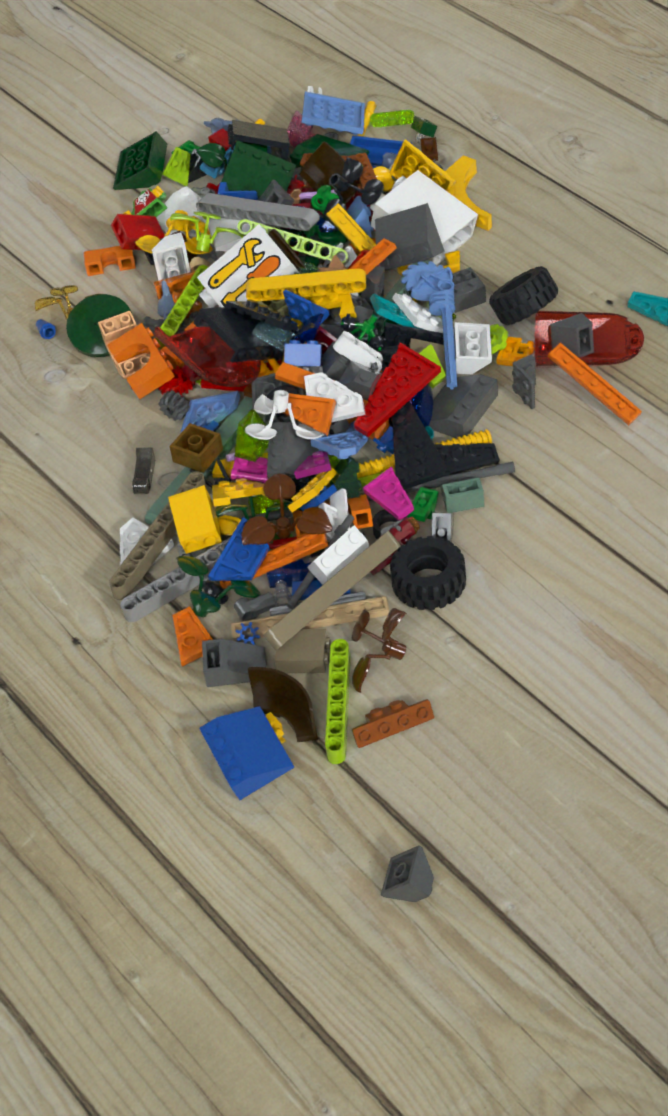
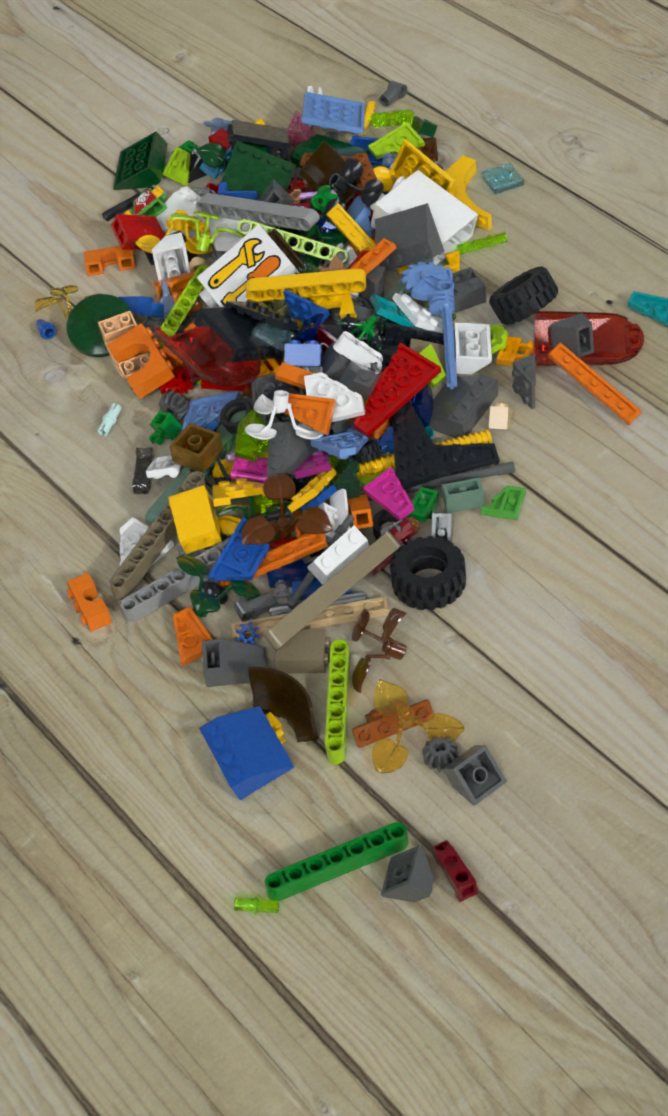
(93, 613): none -> orange arch
(109, 419): none -> light aqua pin
(121, 207): none -> black axle
(144, 306): none -> blue slope
(162, 466): none -> white plate
(165, 427): none -> green brick
(229, 410): none -> black tyre
(256, 905): none -> clear neon green axle
(329, 869): none -> green beam
(368, 452): none -> black tyre
(392, 93): none -> dark grey piece
(393, 141): none -> lime wing
(394, 699): none -> clear yellow plant
(439, 752): none -> dark grey gear
(455, 870): none -> dark red leg
(475, 774): none -> dark grey slope
(488, 241): none -> clear neon green pin
(500, 416): none -> tan slope
(502, 178): none -> clear light blue plate
(506, 504): none -> bright green wing

